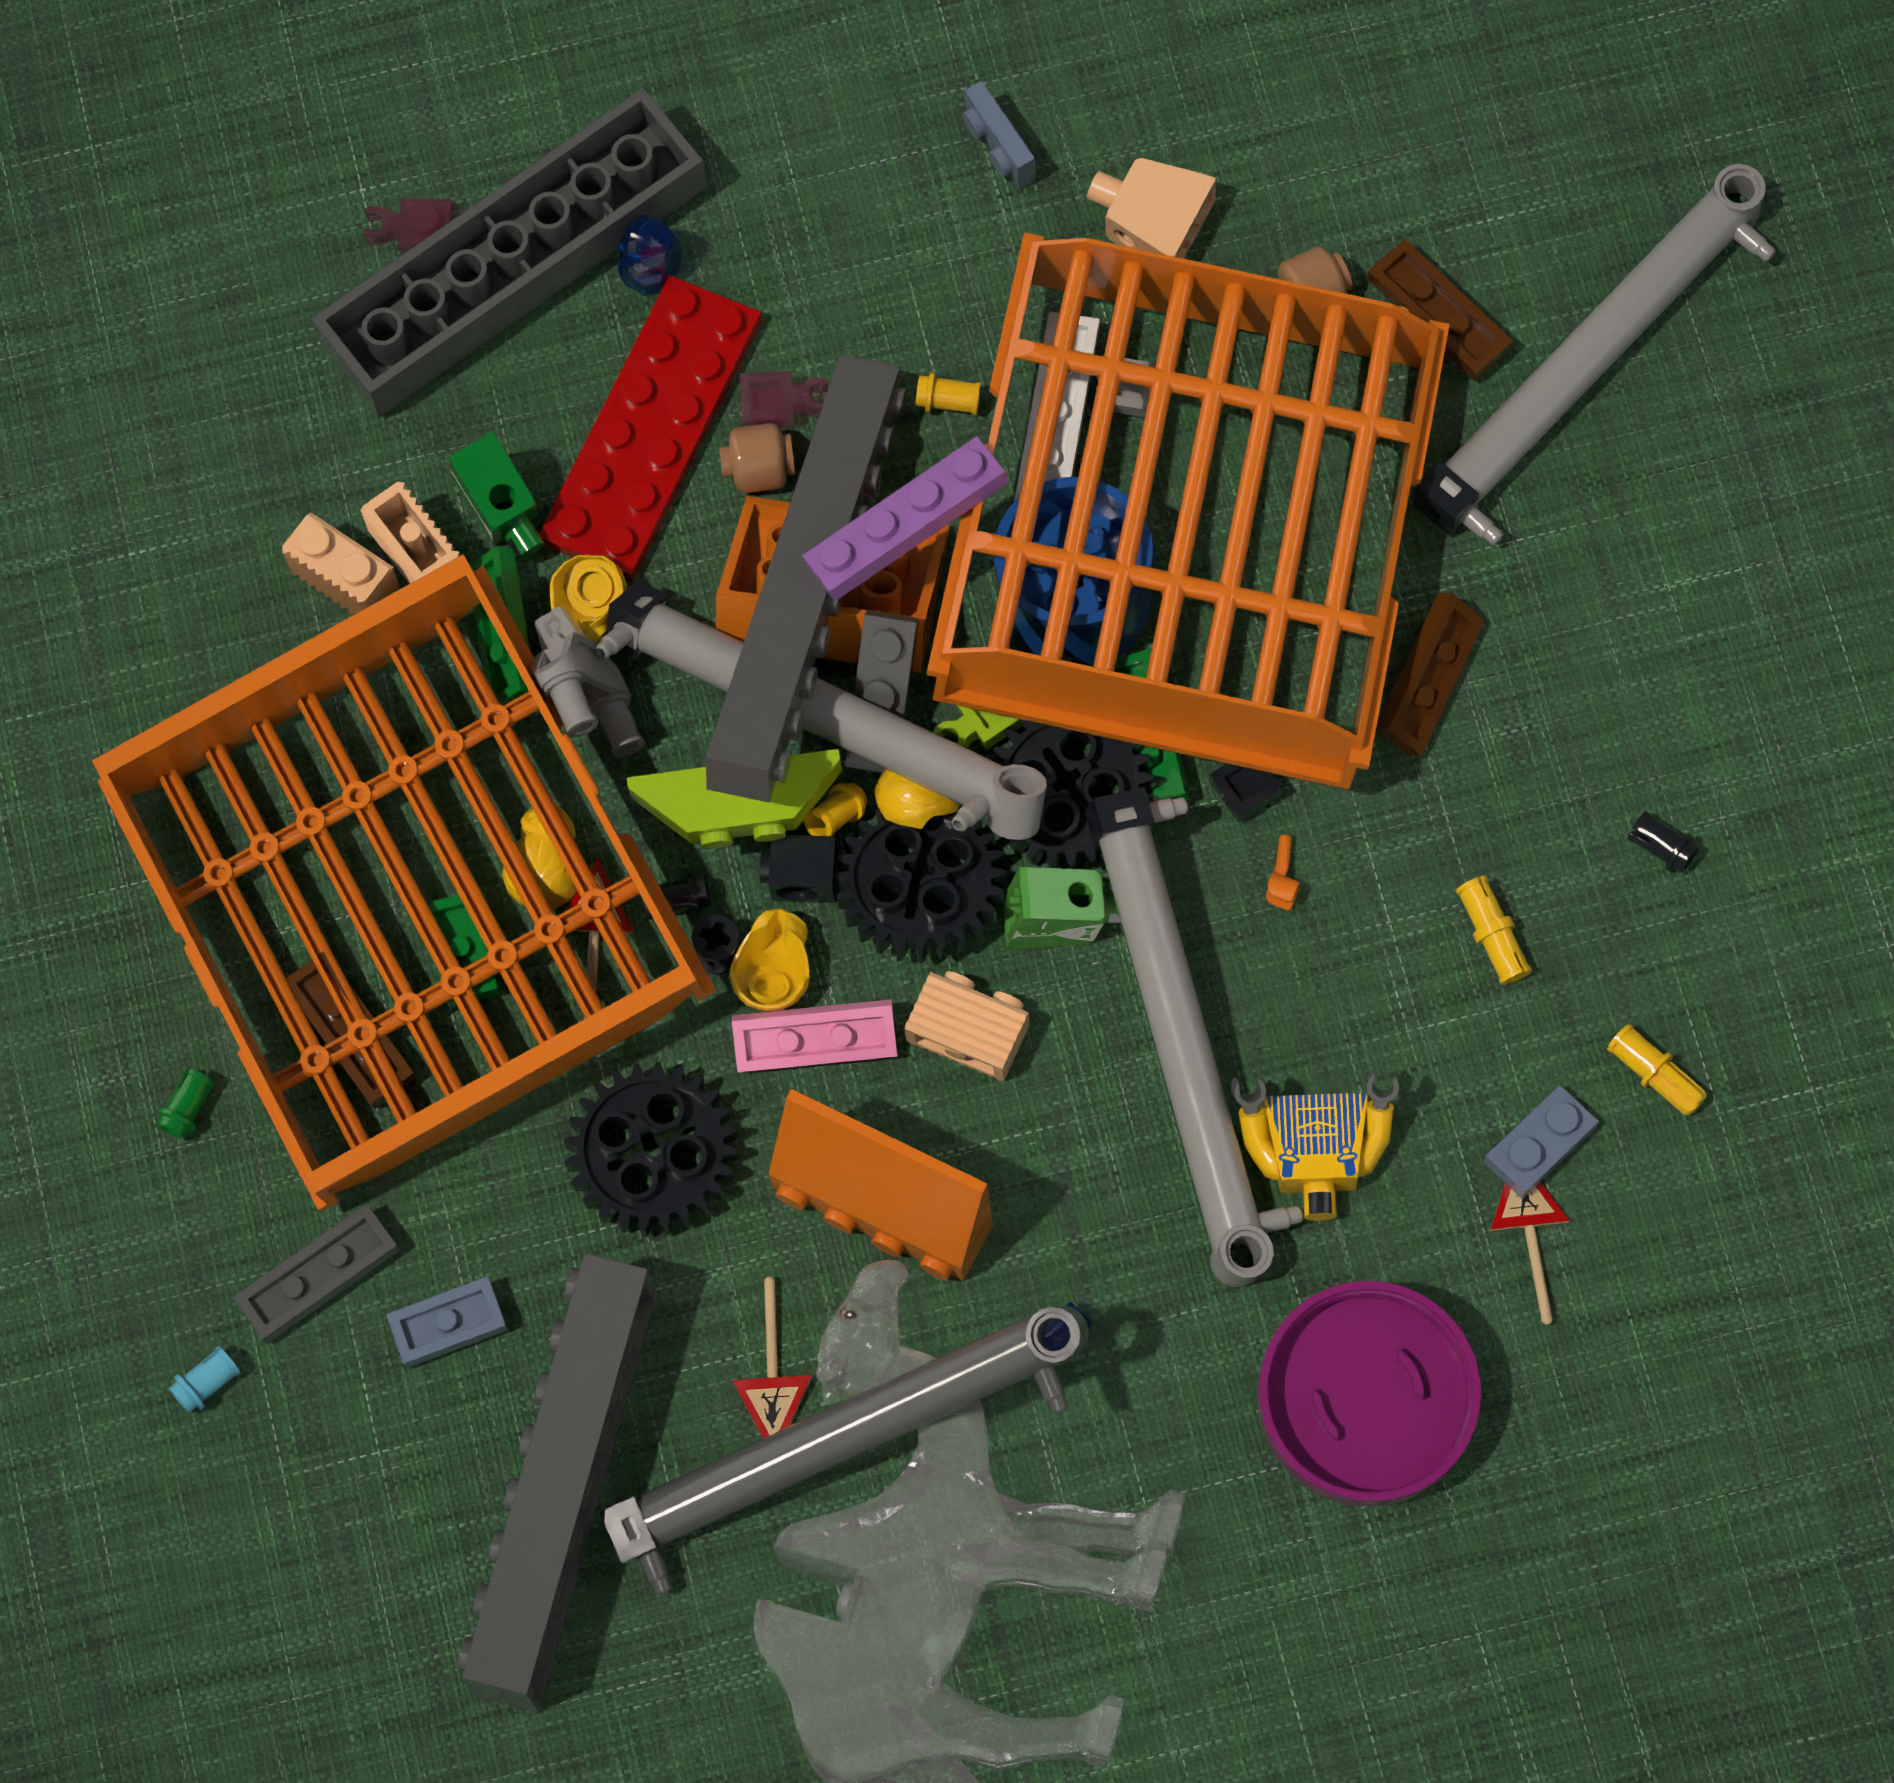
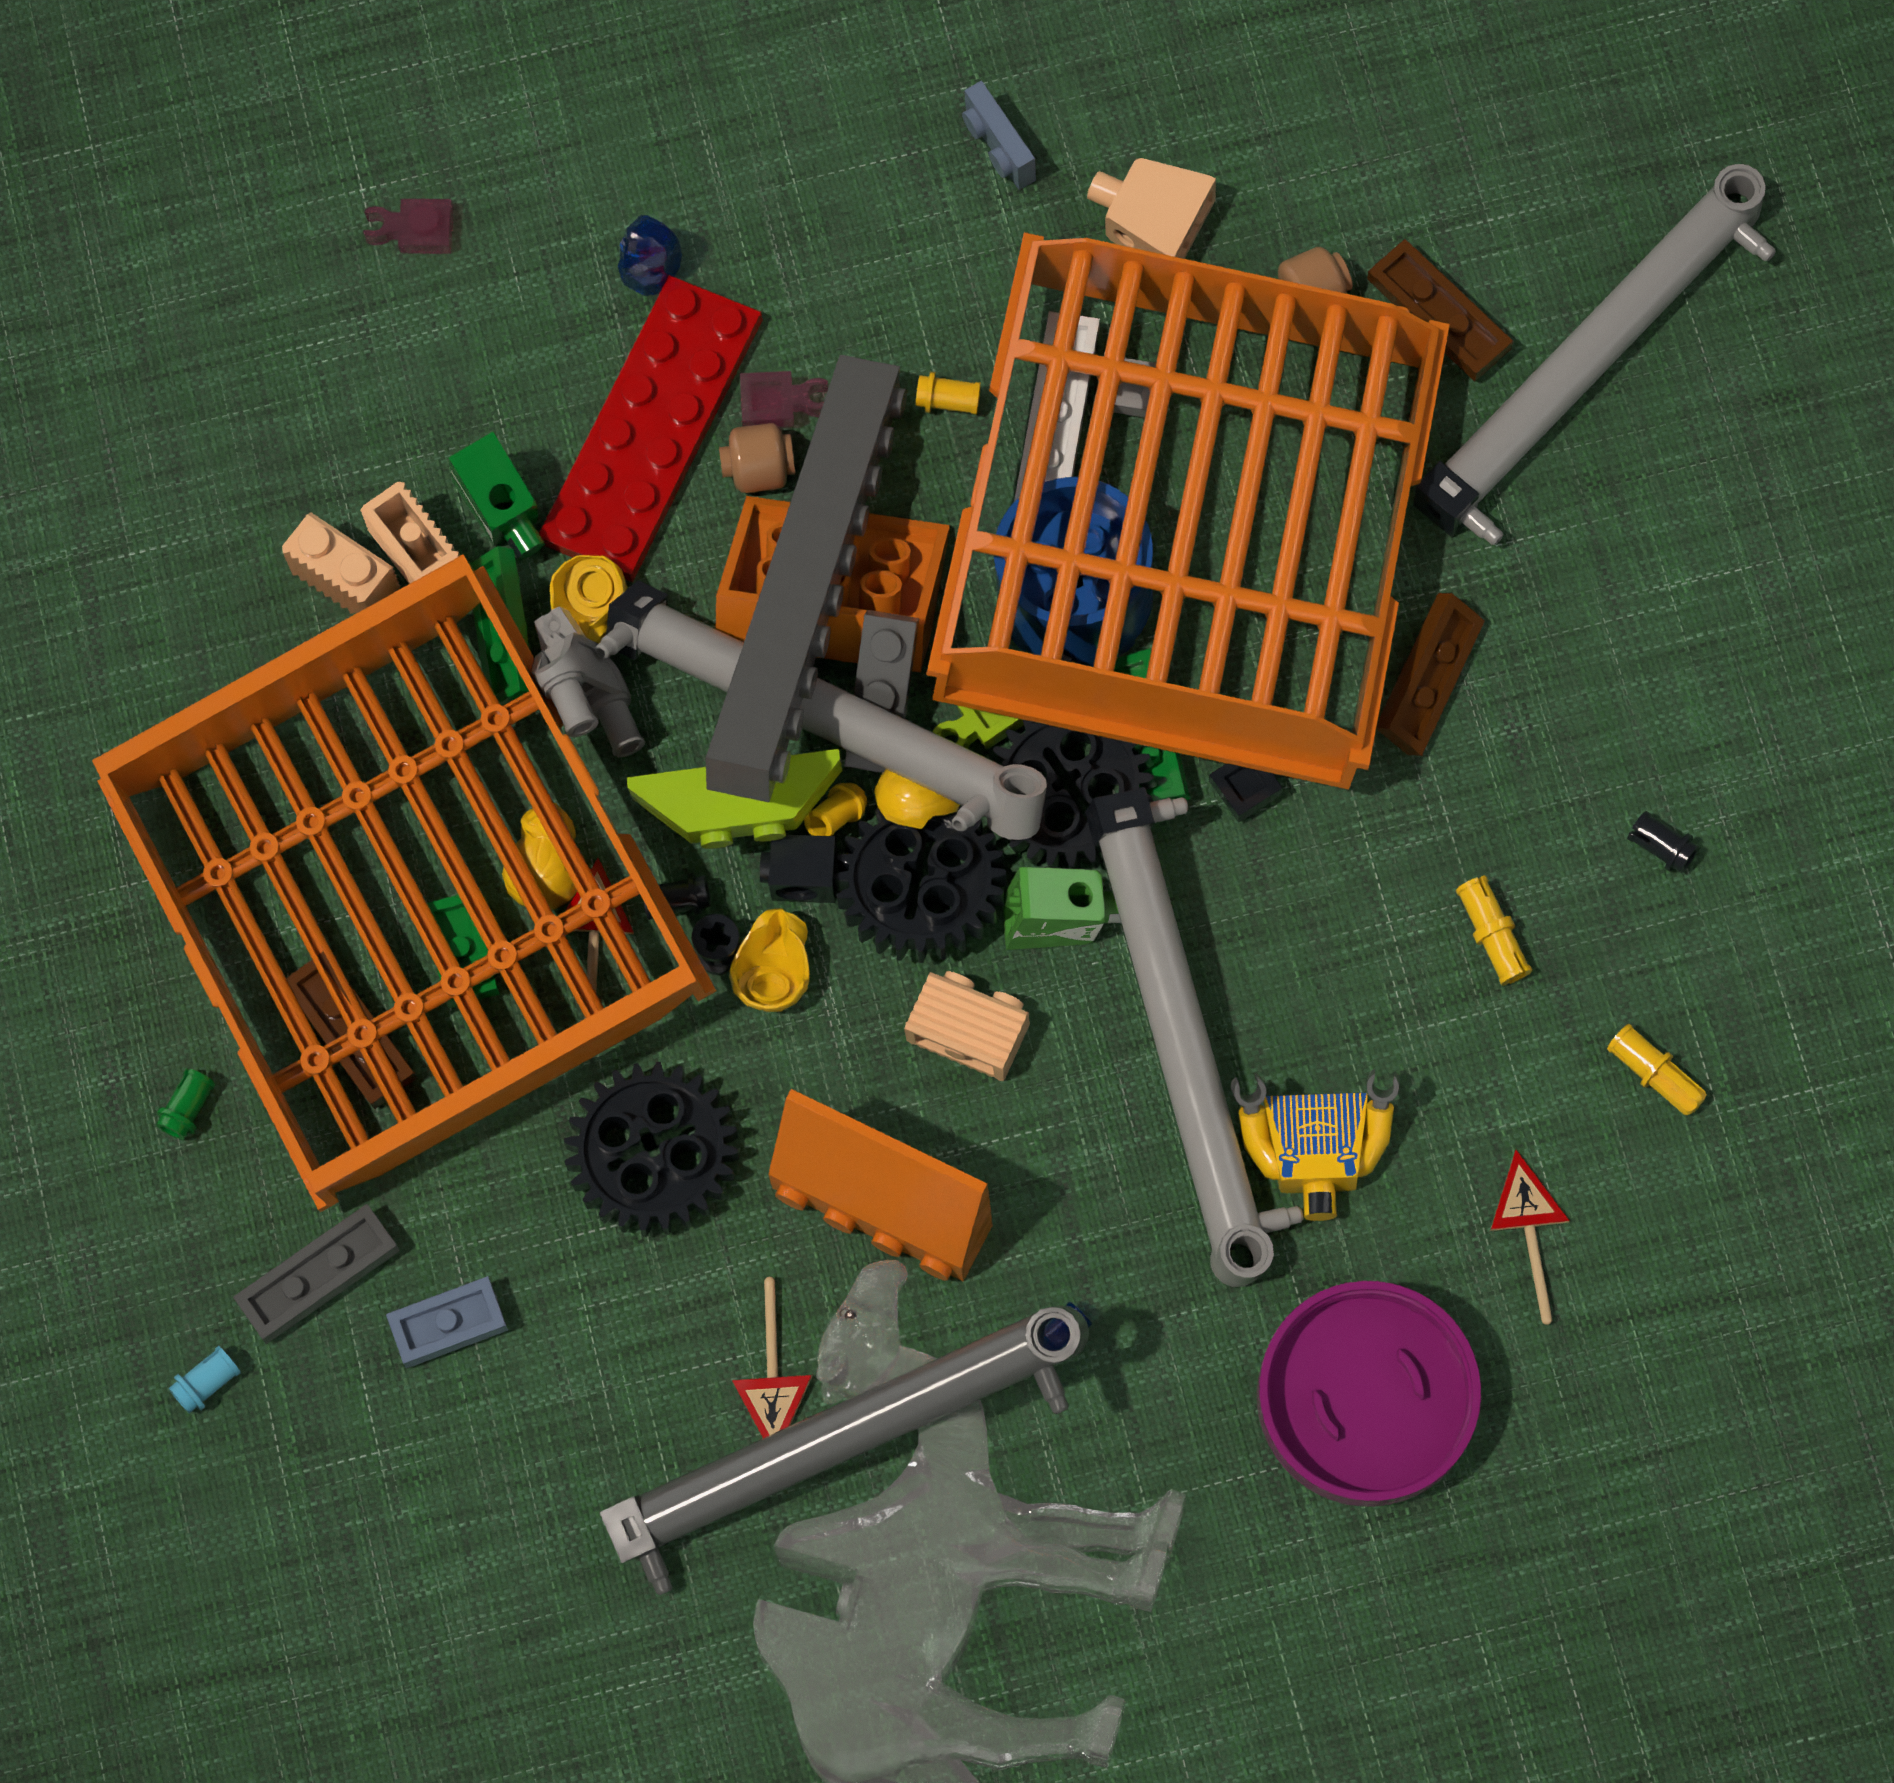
(509, 252): dark grey brick -> none
(559, 1483): dark grey brick -> none
(814, 1035): bright pink plate -> none
(905, 518): medium lavender plate -> none
(1282, 889): orange hand -> none
(1540, 1142): sand blue plate -> none

